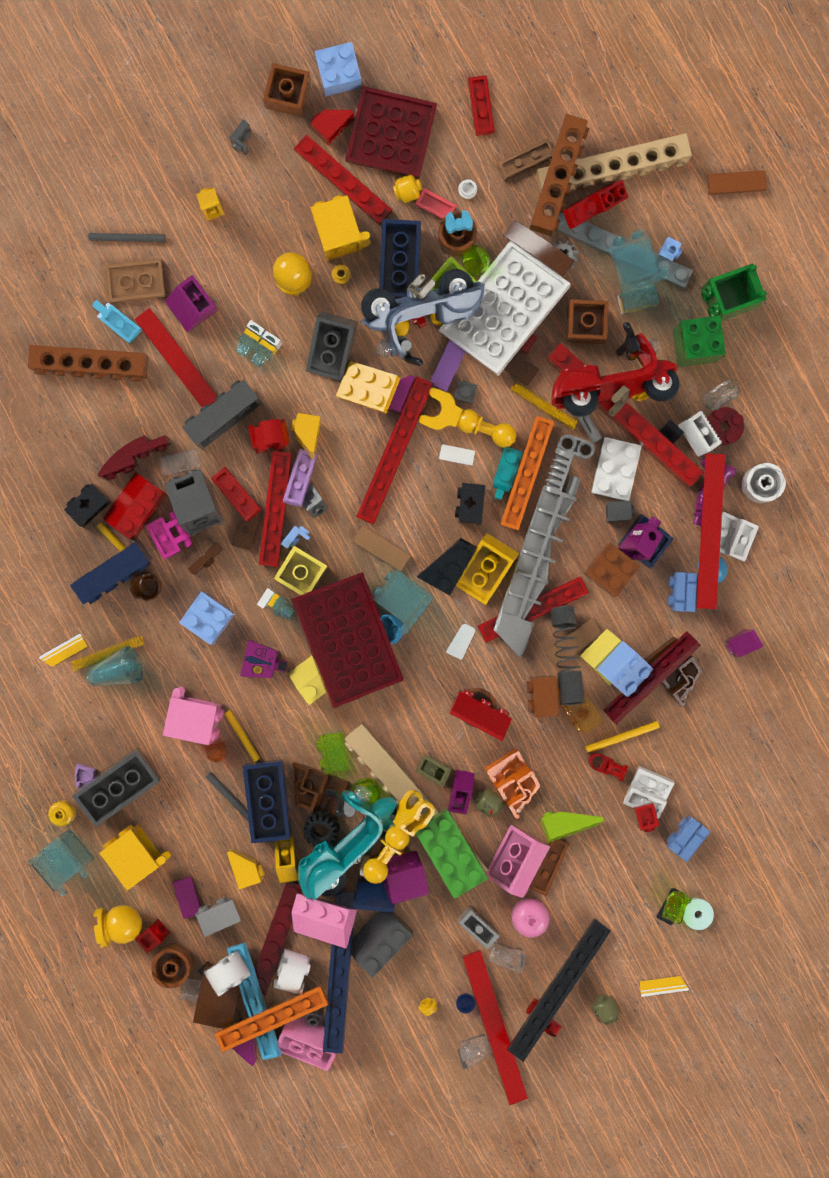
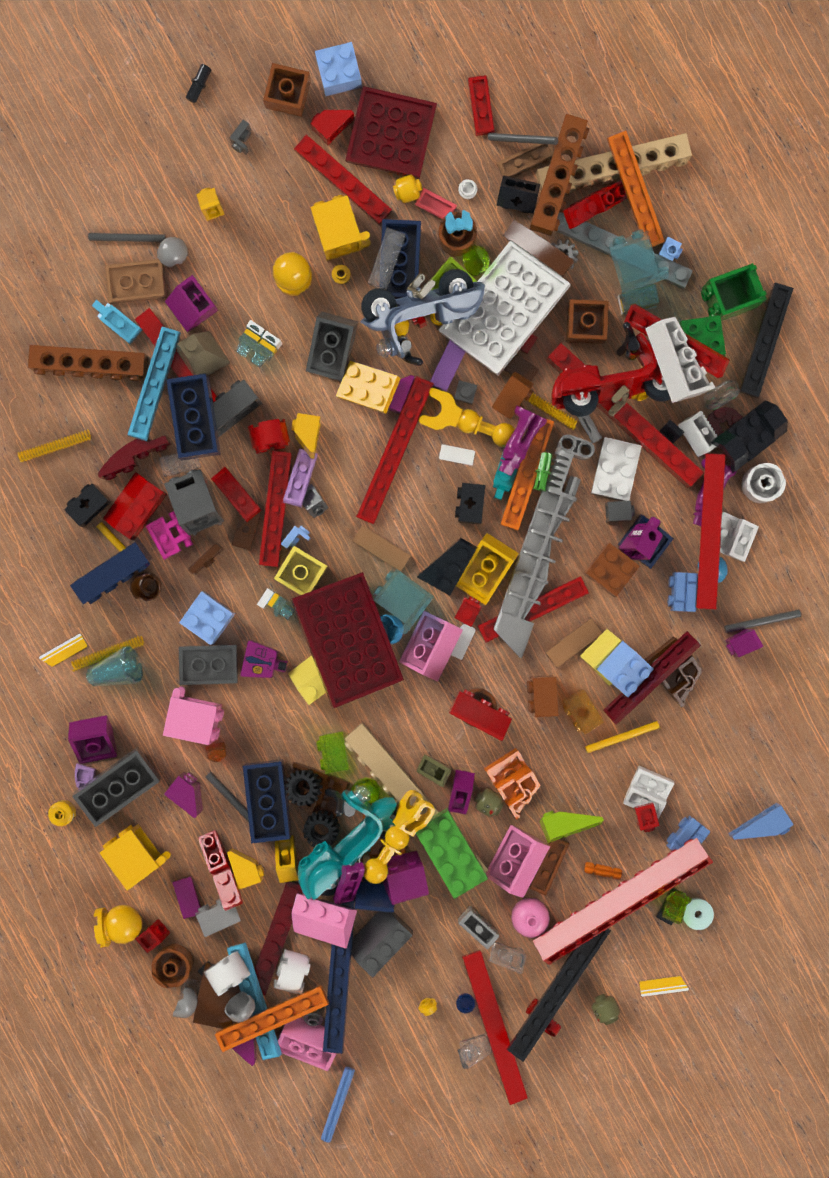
(61, 861): clear light blue container -> none
(64, 446): none -> yellow piece
(92, 739): none -> magenta slope
(154, 383): none -> medium azure tile
(172, 251): none -> light grey hair
(186, 793): none -> magenta slope
(187, 1005): none -> light grey hair
(193, 417): none -> dark blue brick
(198, 83): none -> black axle
(202, 354): none -> dark tan slope
(208, 664): none -> dark grey plate
(221, 870): none -> slope
(240, 1007): none -> light grey hair
(242, 736): yellow bar -> none
(294, 794): none -> black tyre
(337, 1104): none -> medium blue axle
(349, 883): none -> magenta plate
(386, 258): none -> clear plate
(430, 646): none -> bright pink slope
(468, 611): none -> red bracket
(512, 395): none -> dark orange brick
(516, 448): none -> magenta piece
(518, 194): none -> black brick
(523, 138): none -> dark grey bar
(543, 471): none -> bright green axle
(570, 681): dark grey piece -> none
(602, 870): none -> orange axle
(608, 765): red connector -> none
(622, 901): none -> brick
(635, 186): none -> orange plate
(677, 361): none -> white wedge
(708, 358): none -> red plate
(736, 182): dark orange tile -> none
(752, 434): none -> black piece
(762, 621): none -> dark grey bar
(766, 340): none -> black plate
(767, 823): none -> medium blue slope

